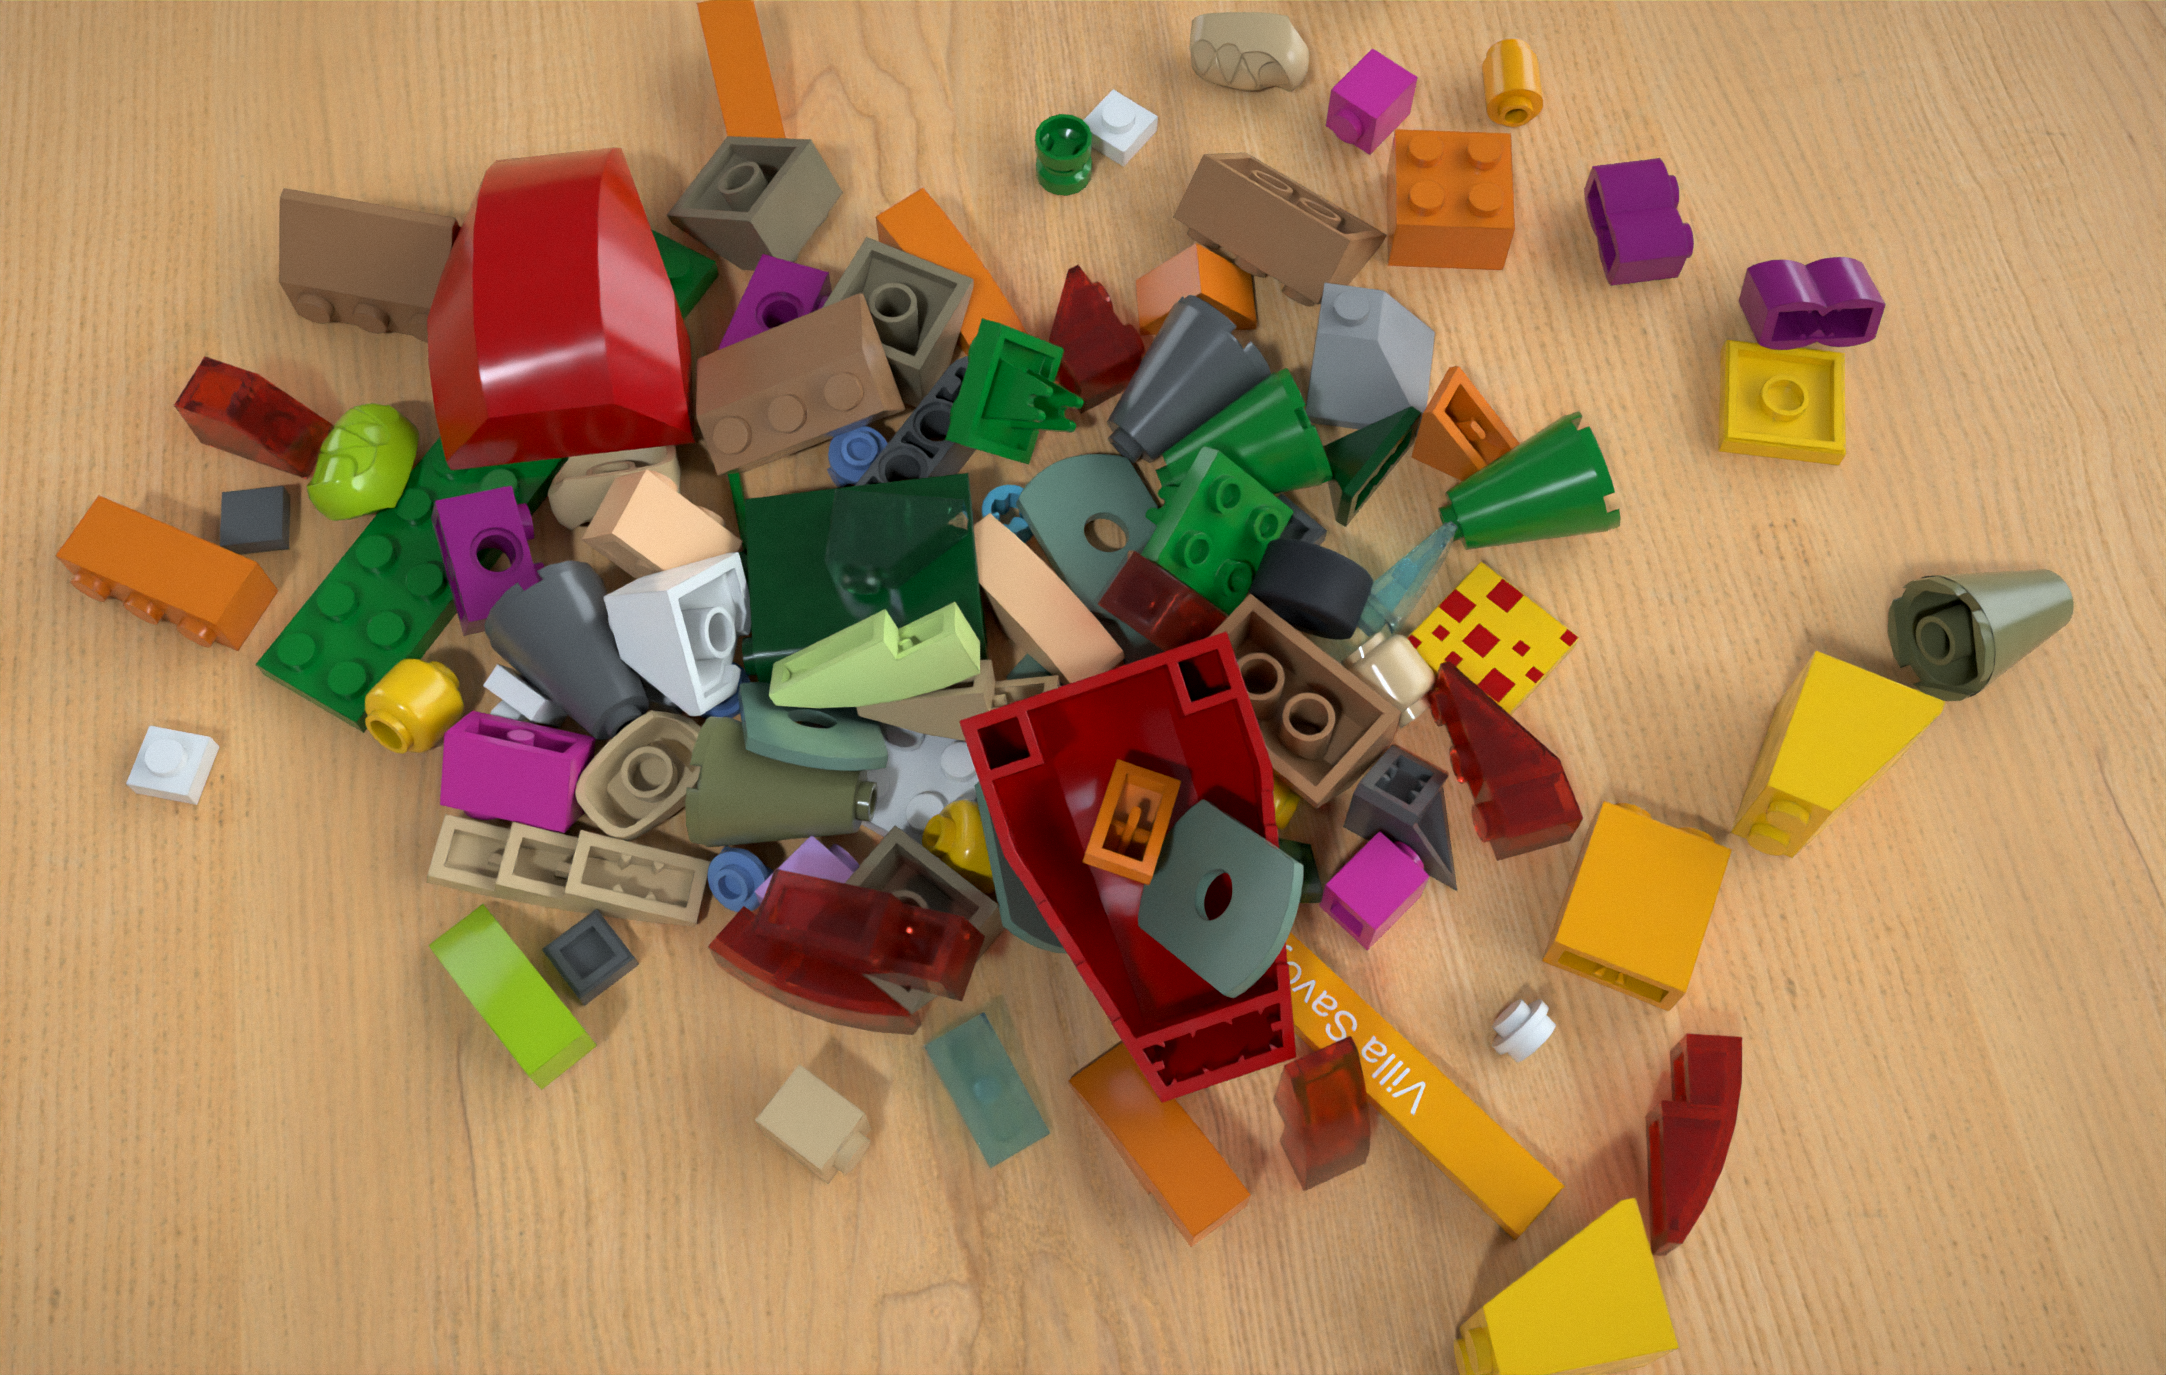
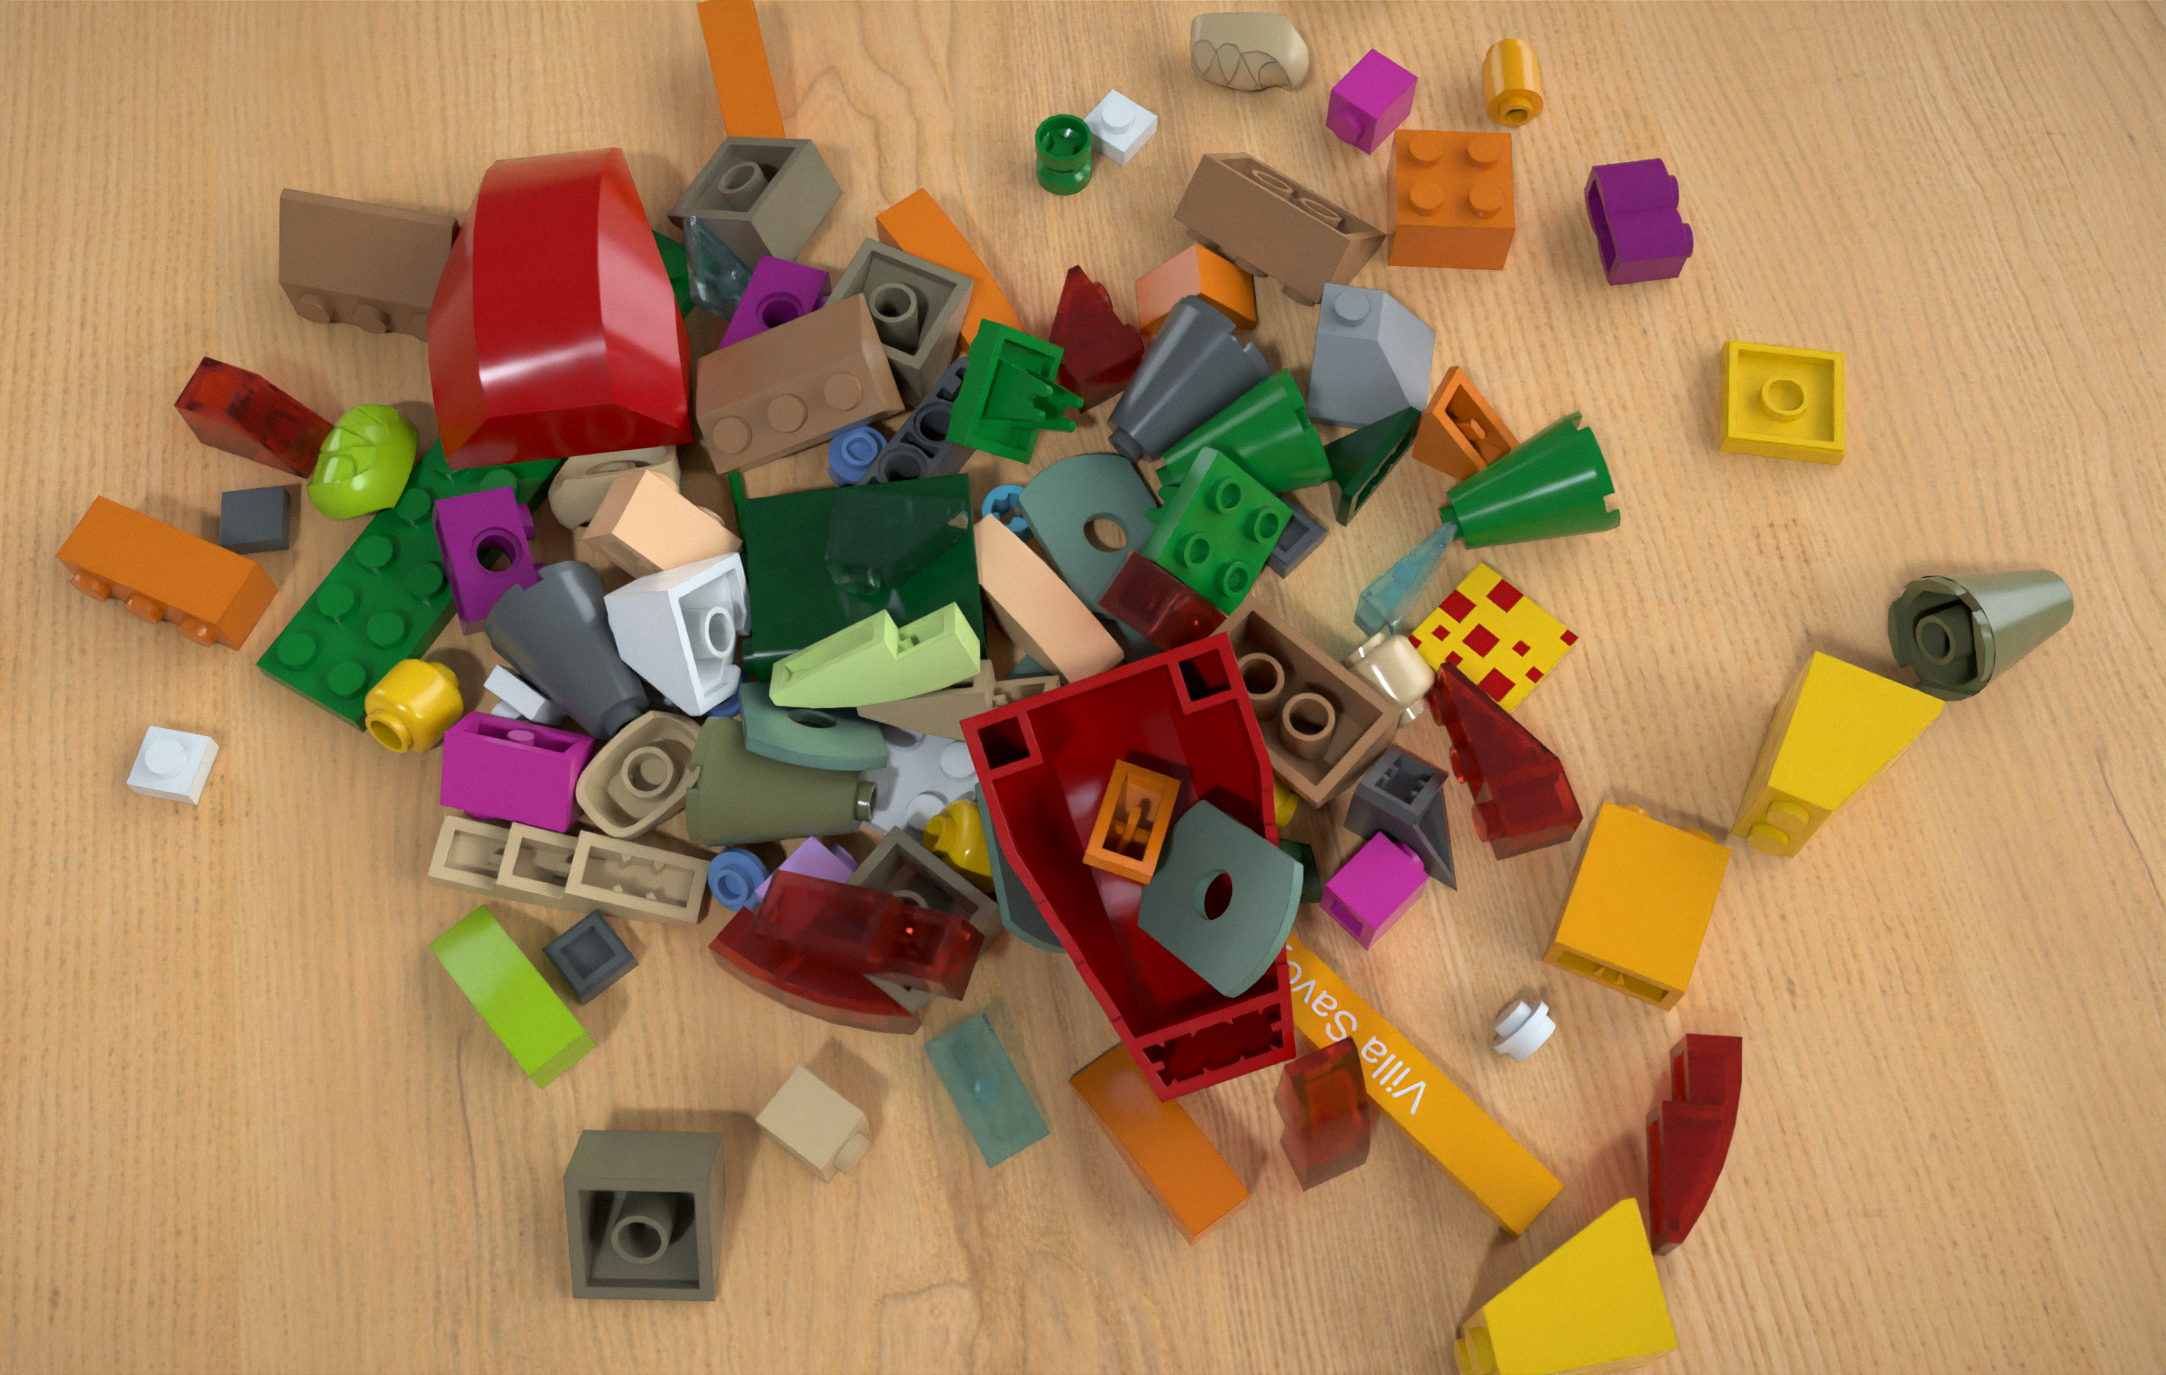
(645, 1215): none -> dark tan slope
(714, 271): none -> clear light blue piece
(1312, 588): black tyre -> none
(1811, 303): magenta brick -> none

